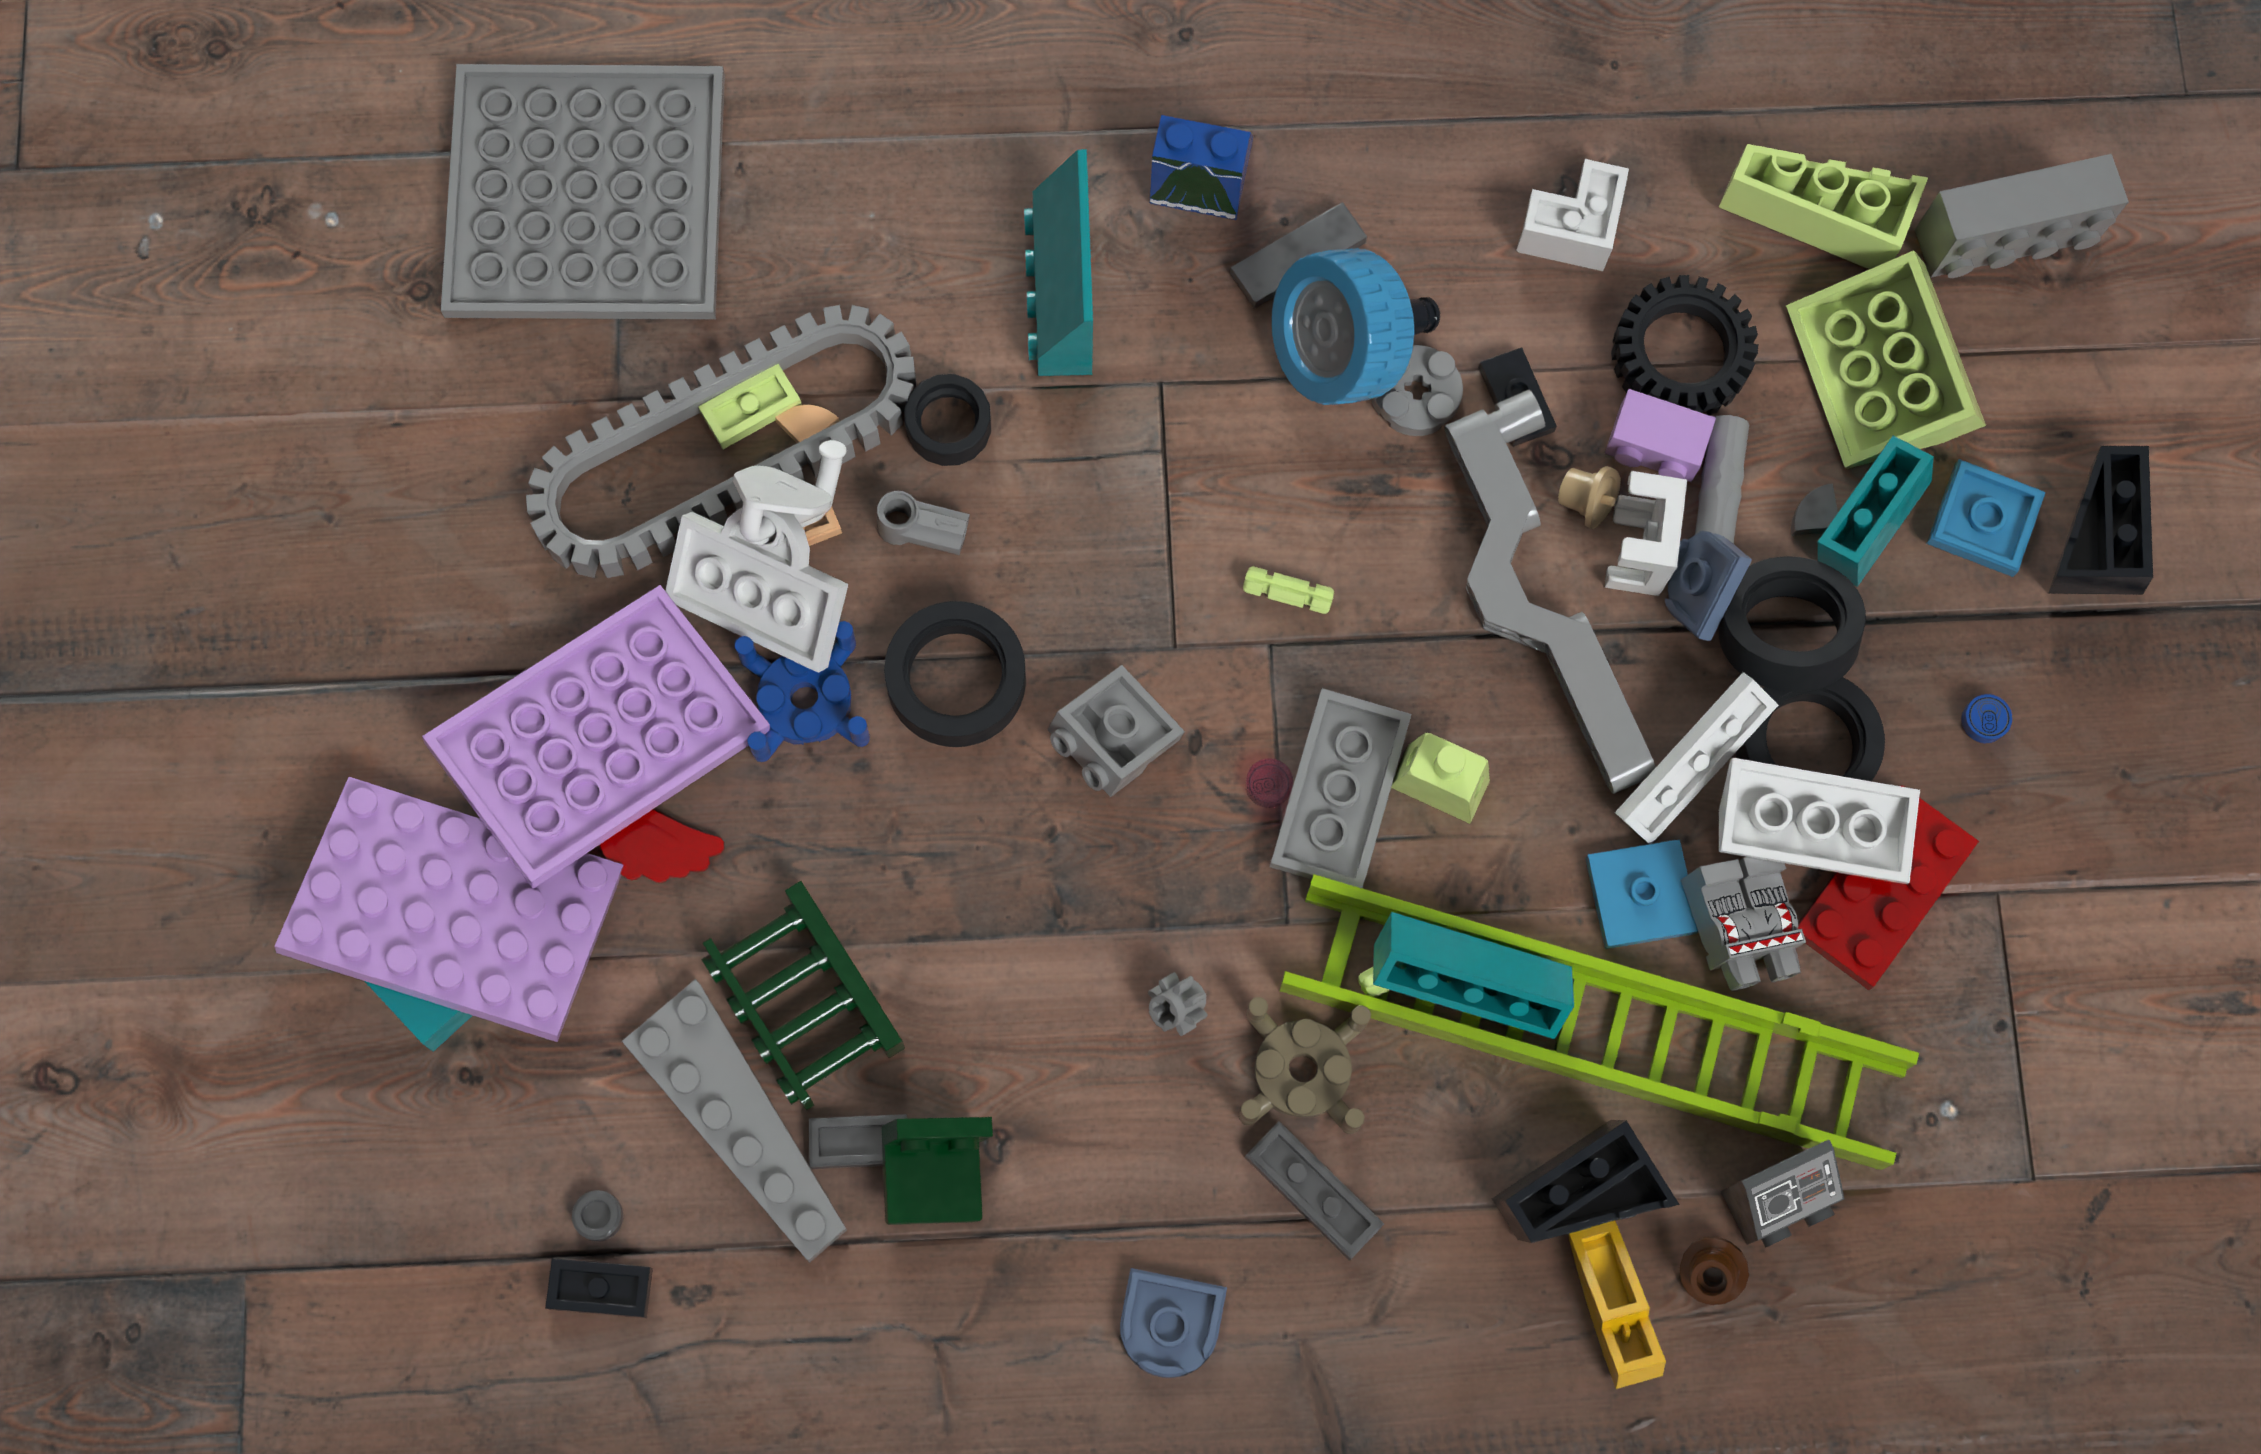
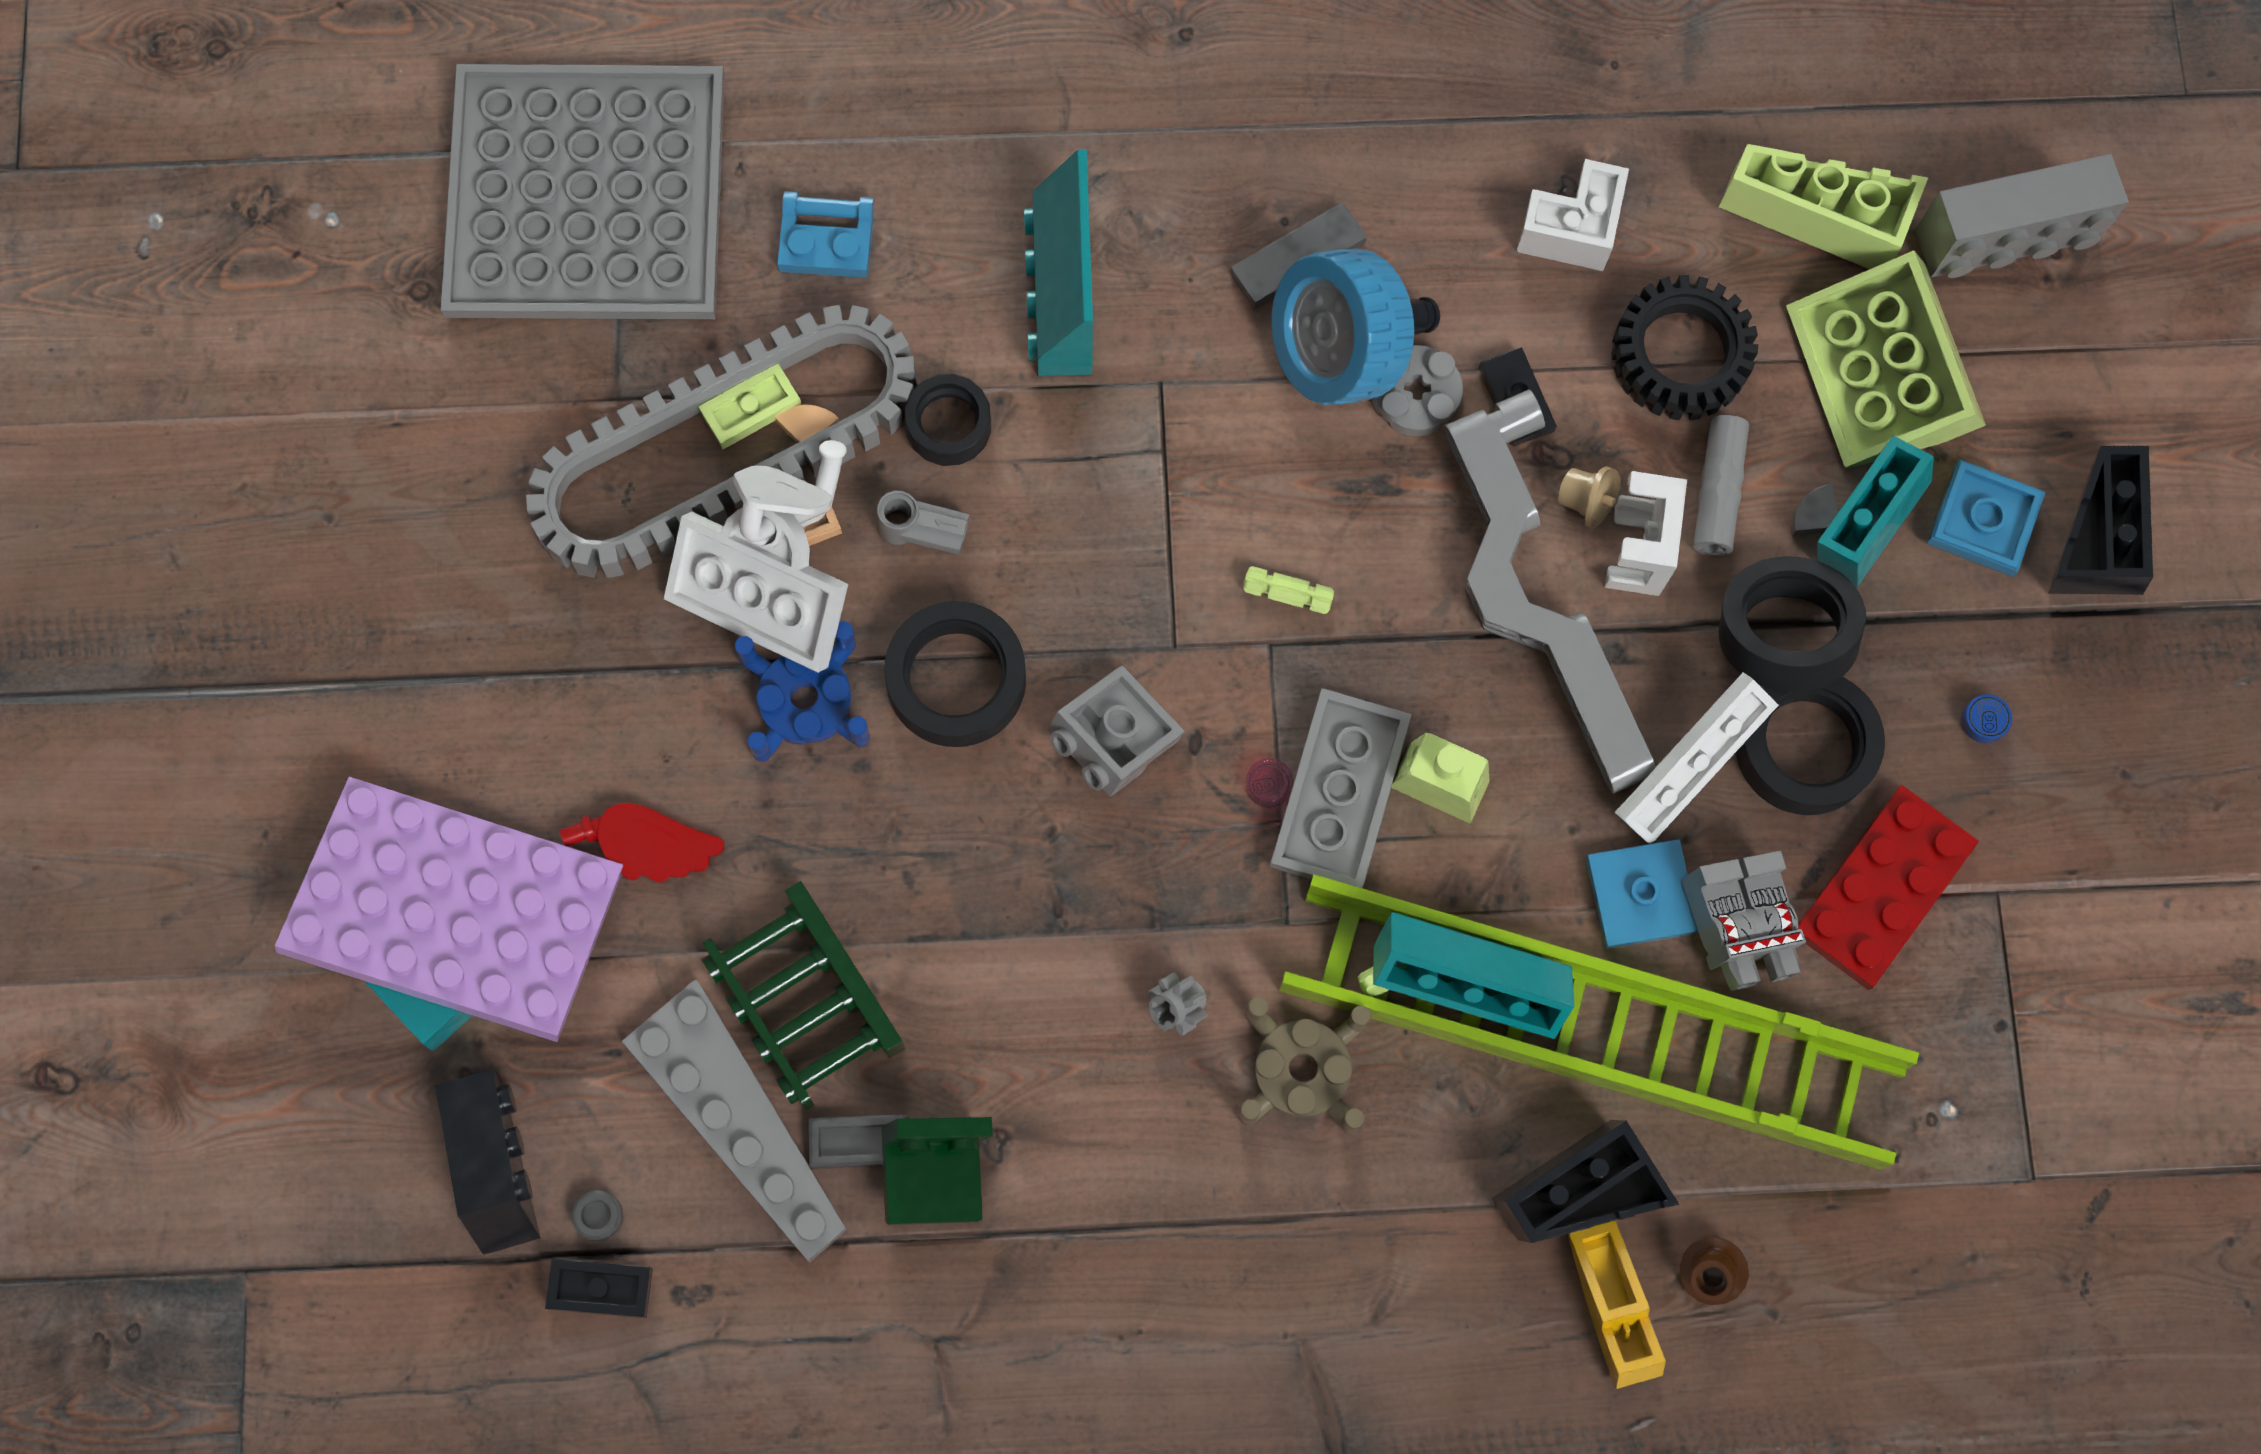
(486, 1161): none -> black wedge
(595, 735): lavender plate -> none
(825, 248): none -> dark azure plate
(1170, 1322): sand blue tile -> none
(1199, 167): blue slope -> none
(1314, 1190): flat silver tile -> none
(1659, 436): lavender brick -> none
(1705, 582): sand blue tile -> none
(1786, 1194): dark grey slope -> none
(1818, 820): white slope -> none

